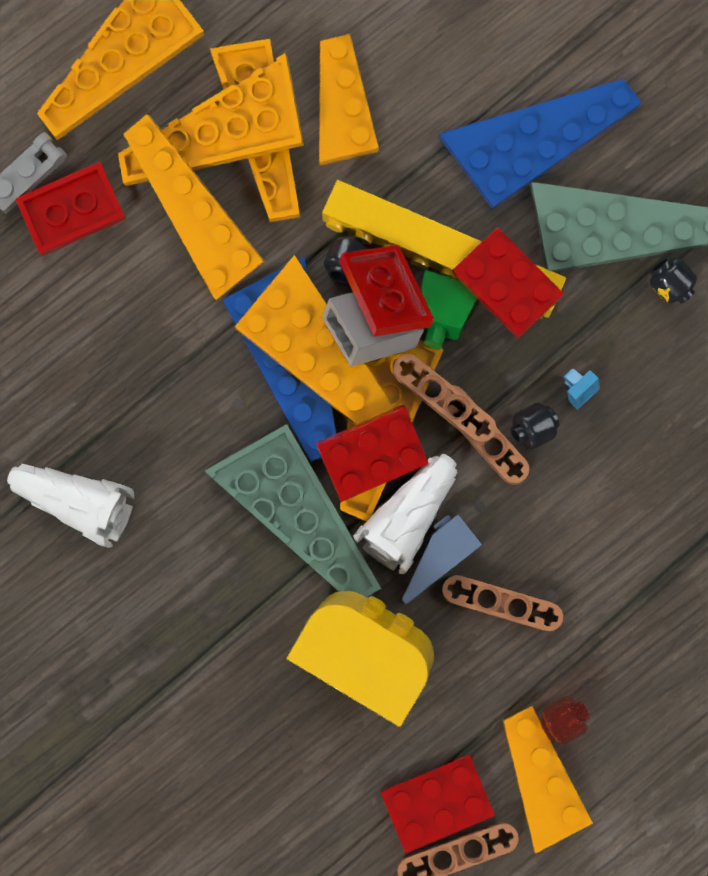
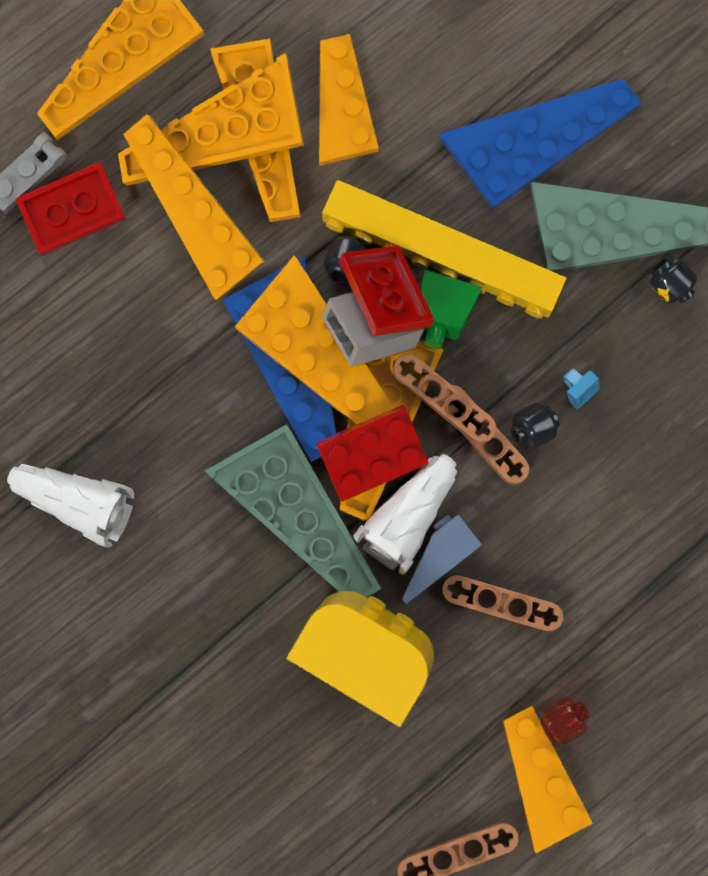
(437, 803): red plate -> none
(507, 283): red plate -> none

